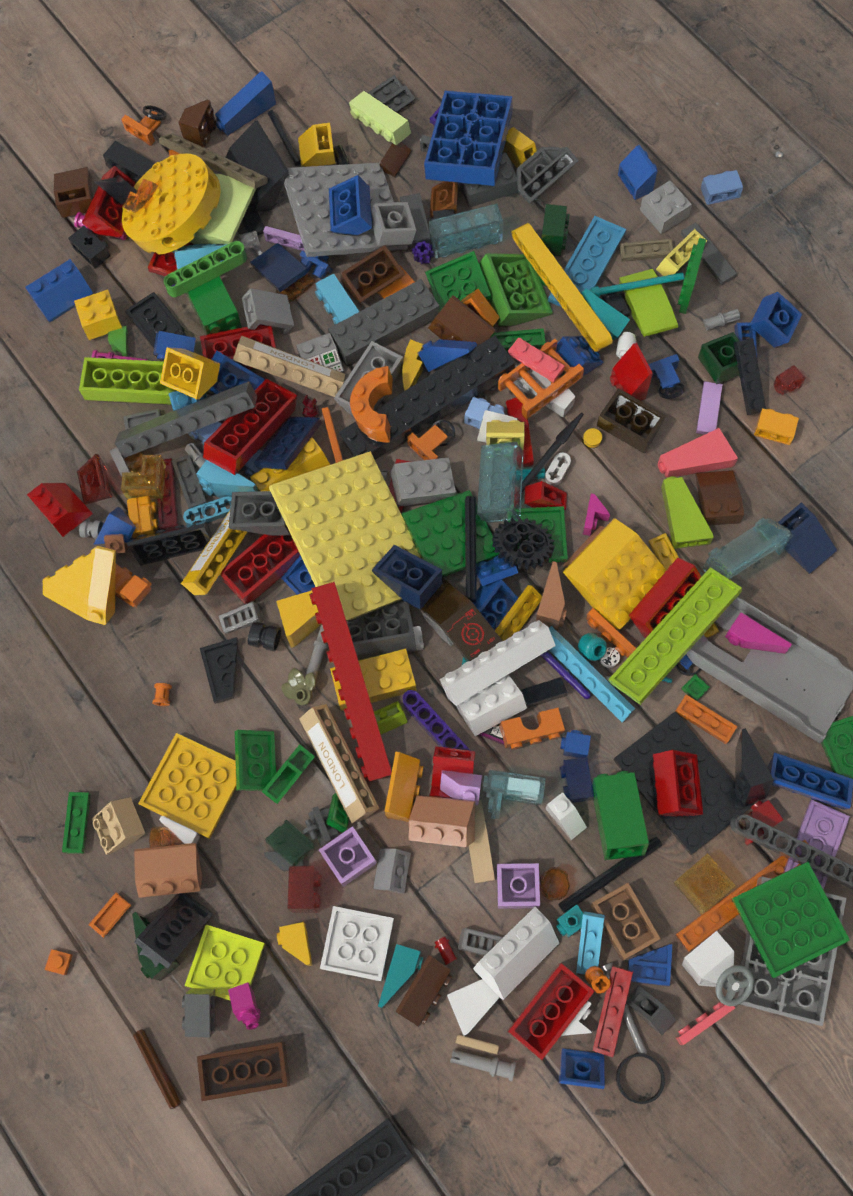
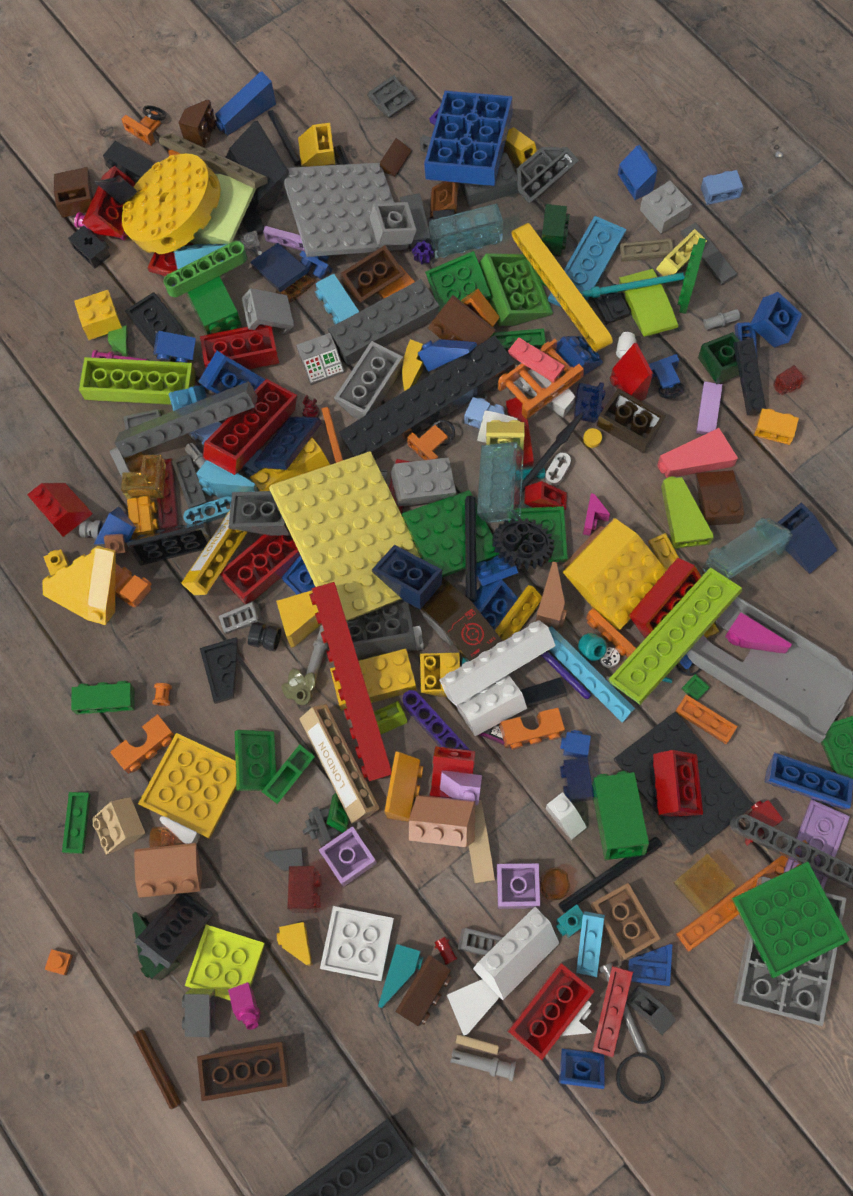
(55, 560): none -> yellow brick
(58, 290): blue slope -> none
(94, 480): clear red slope -> none
(103, 698): none -> green brick
(109, 915): orange tile -> none
(132, 757): none -> orange arch
(137, 200): clear orange slope -> none
(188, 372): yellow slope -> none
(288, 366): tan brick -> none
(289, 843): clear green plate -> none
(350, 207): blue slope -> none
(363, 399): orange brick -> none
(380, 118): yellowish green brick -> none
(392, 870): light grey panel -> none
(433, 668): none -> yellow slope
(512, 788): clear light blue brick -> none
(589, 401): none -> clear blue bracket
(597, 979): orange bush -> none
(609, 316): teal slope -> none
(703, 1022): coral plate -> none
(713, 966): white piece -> none
(751, 773): black slope -> none

